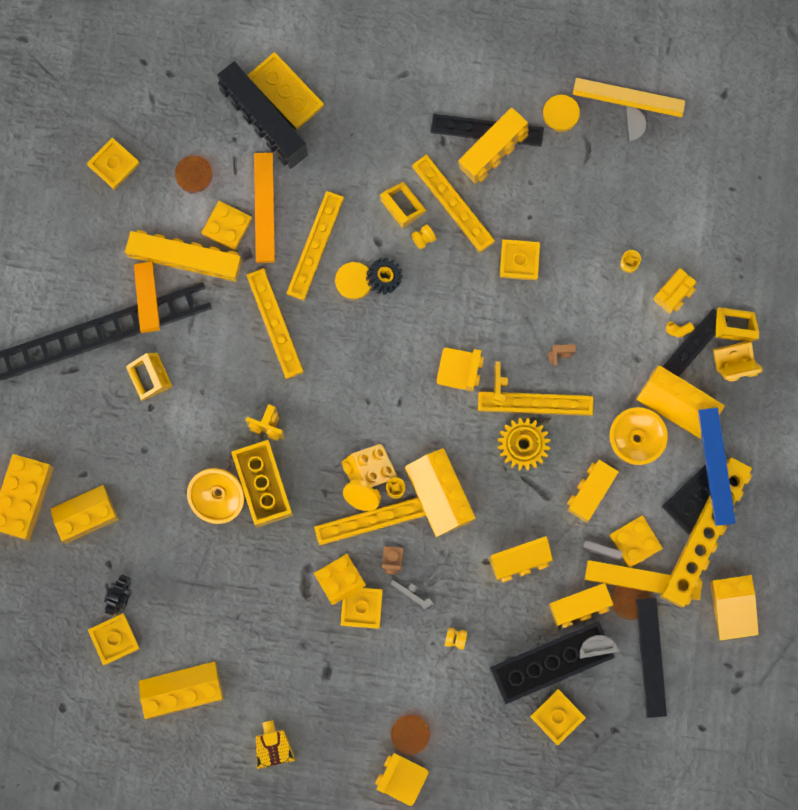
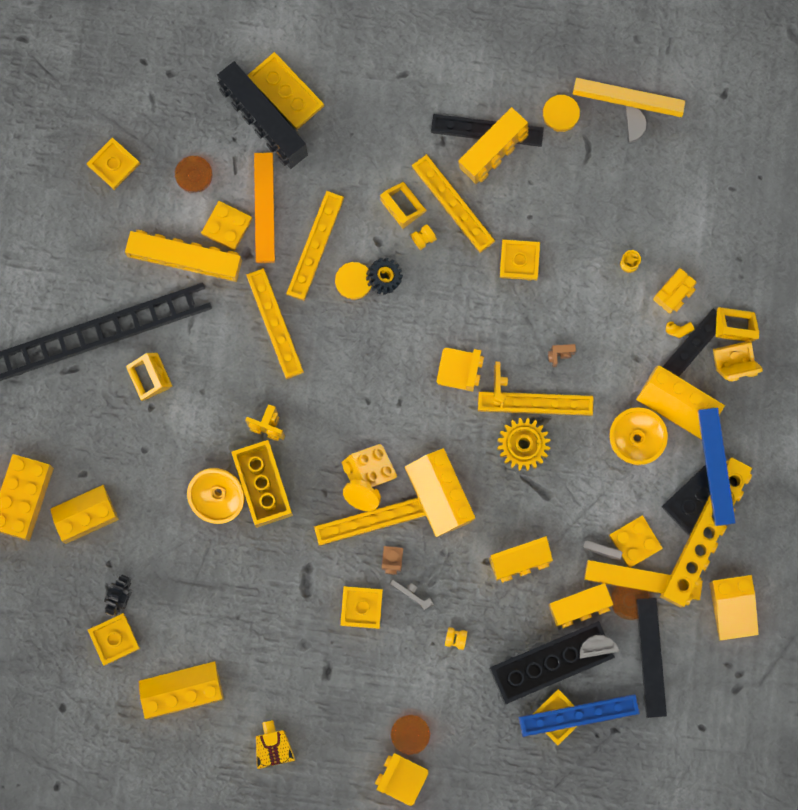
(146, 297): light orange tile -> none
(339, 579): yellow plate -> none
(393, 485): yellow wheel -> none
(578, 715): none -> blue tile
(592, 490): yellow brick -> none

